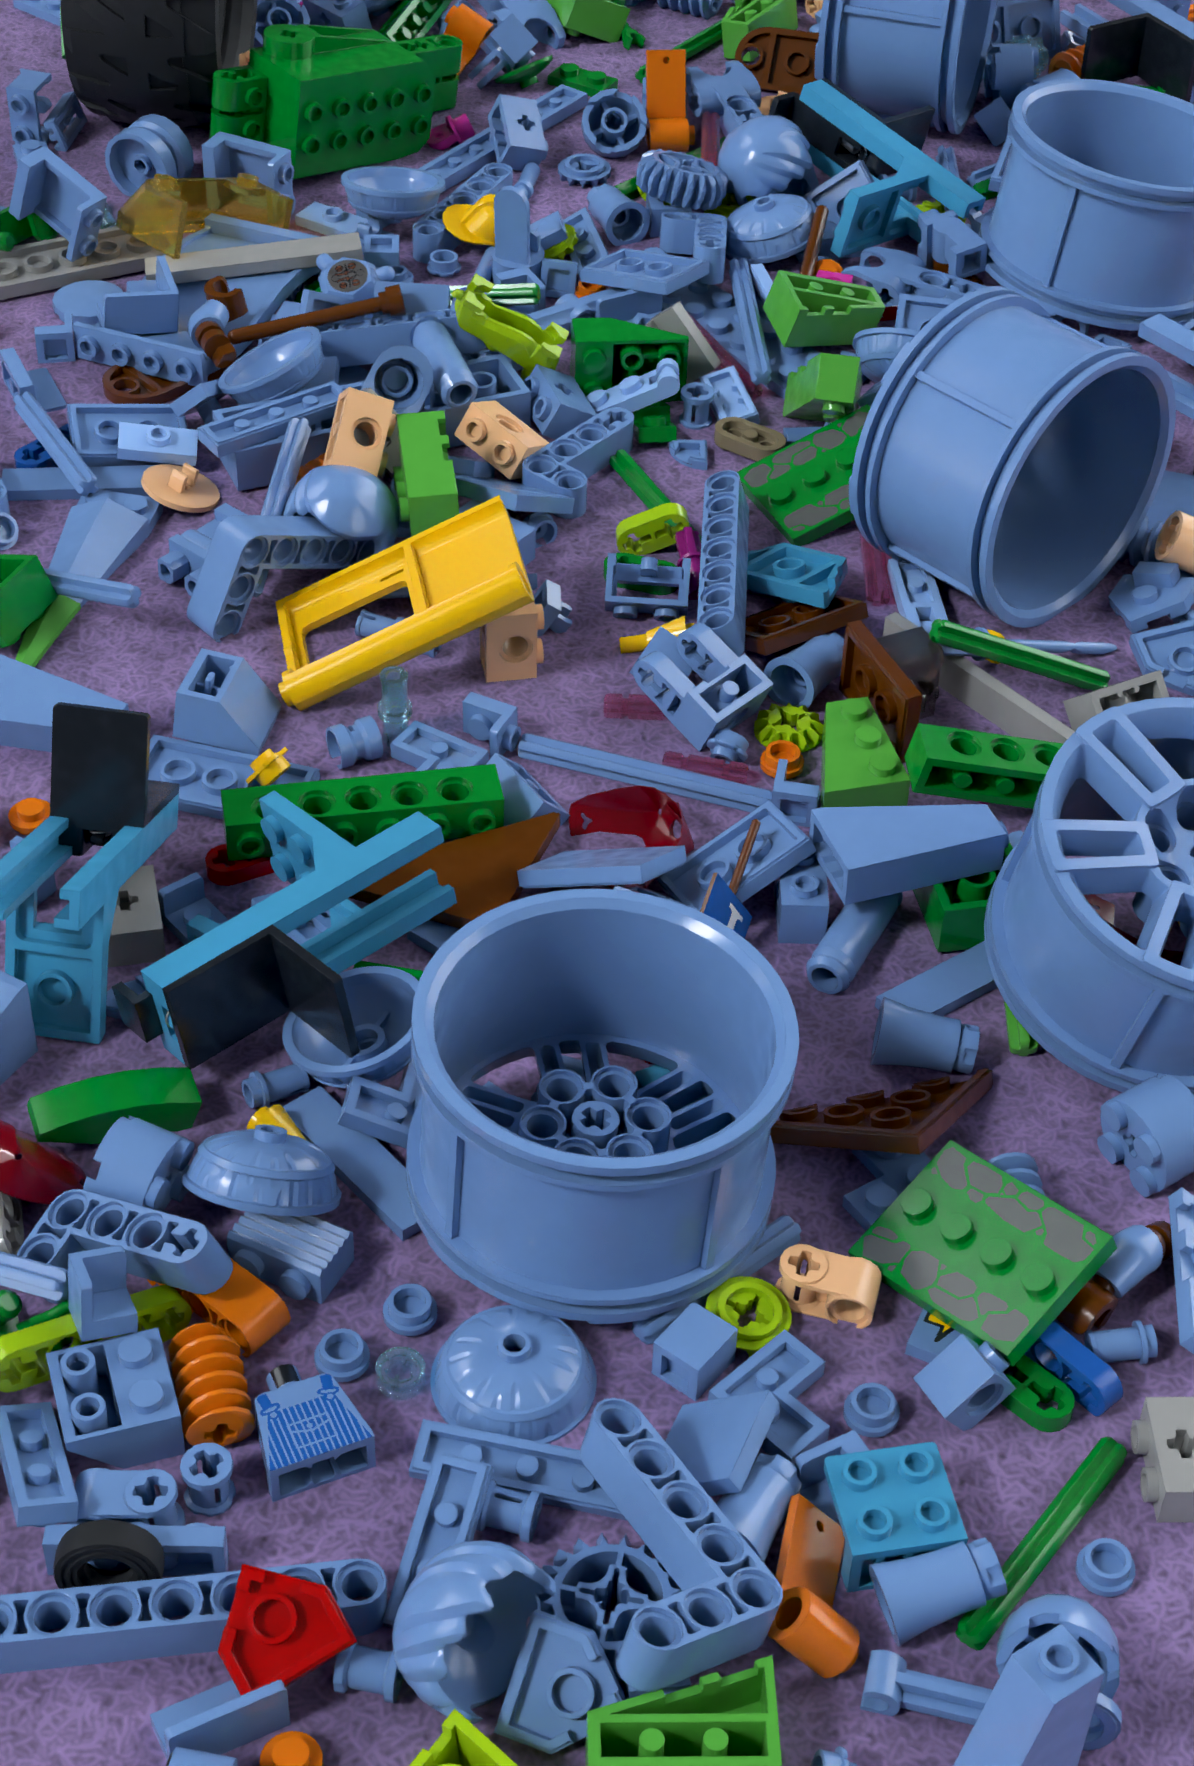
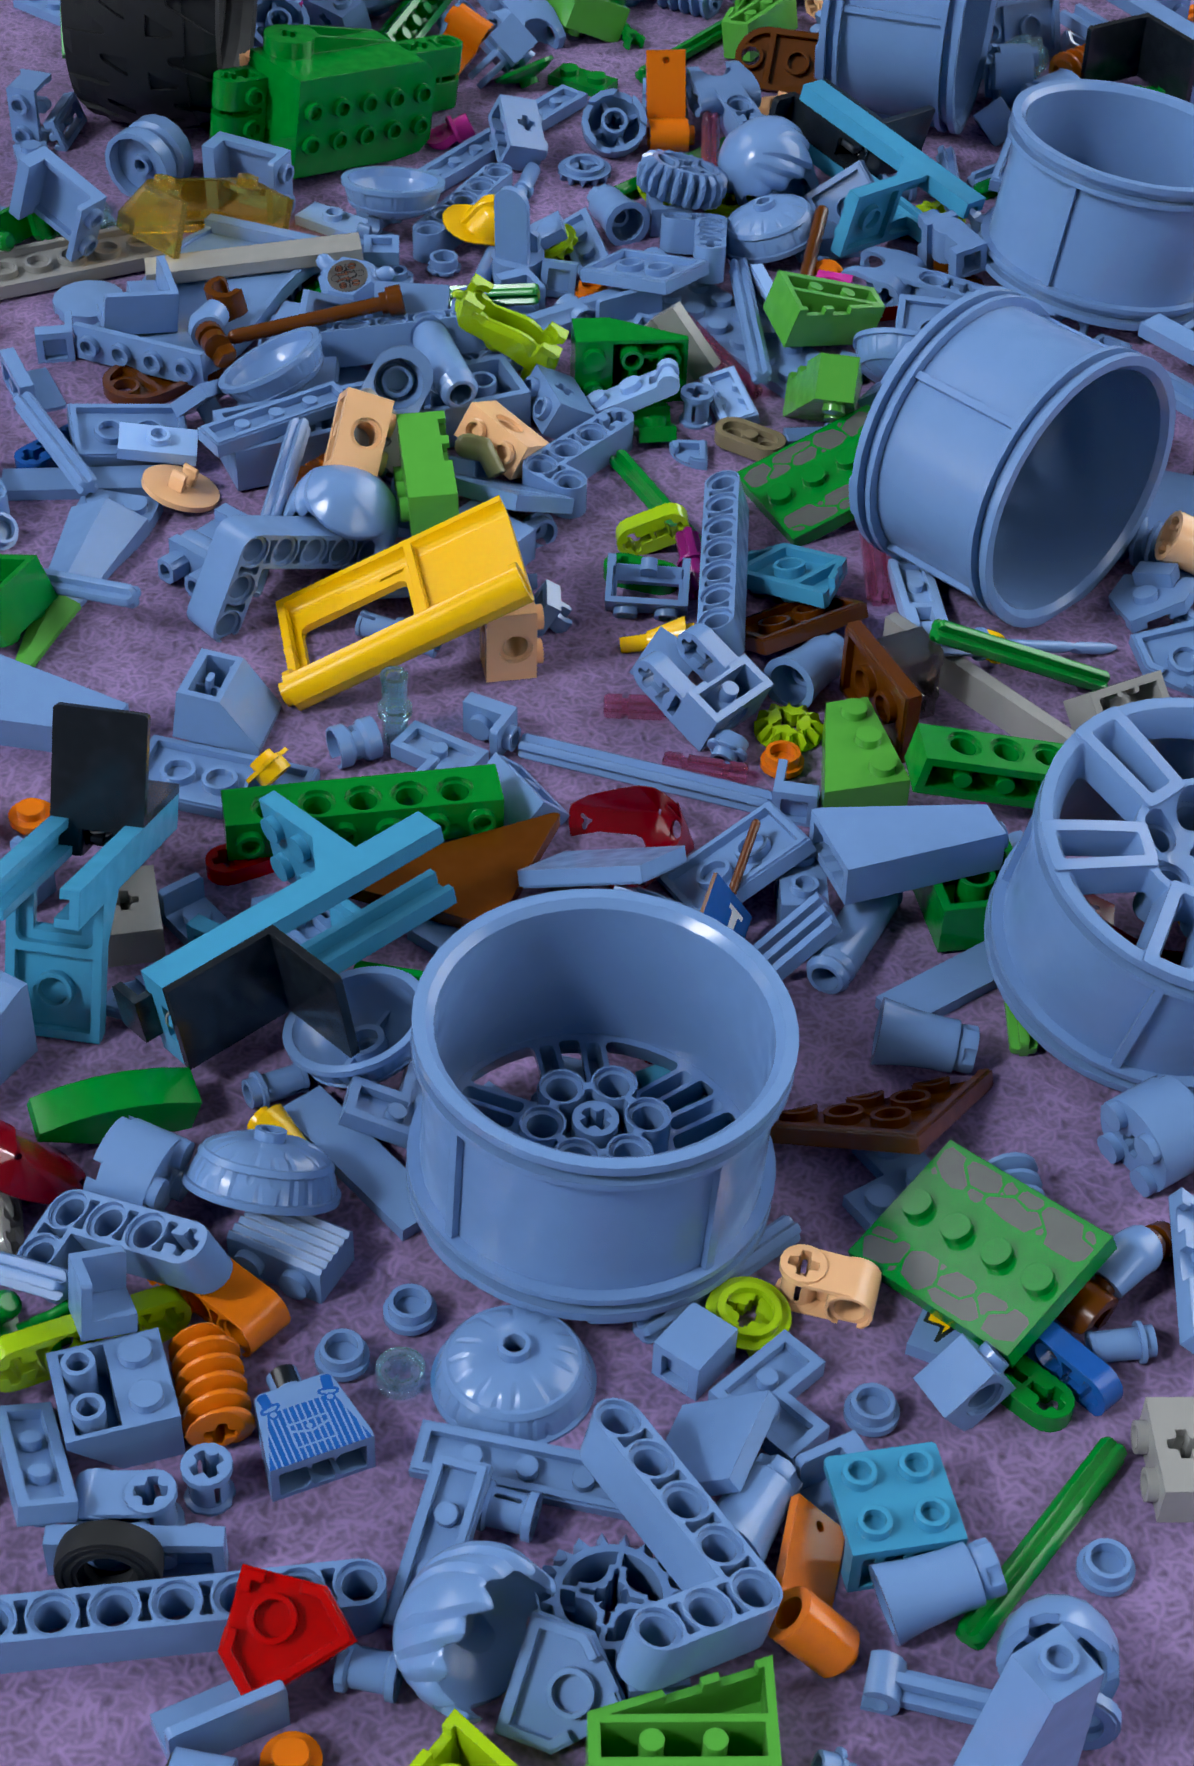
(482, 450): none -> olive arm
(791, 932): none -> medium blue tile

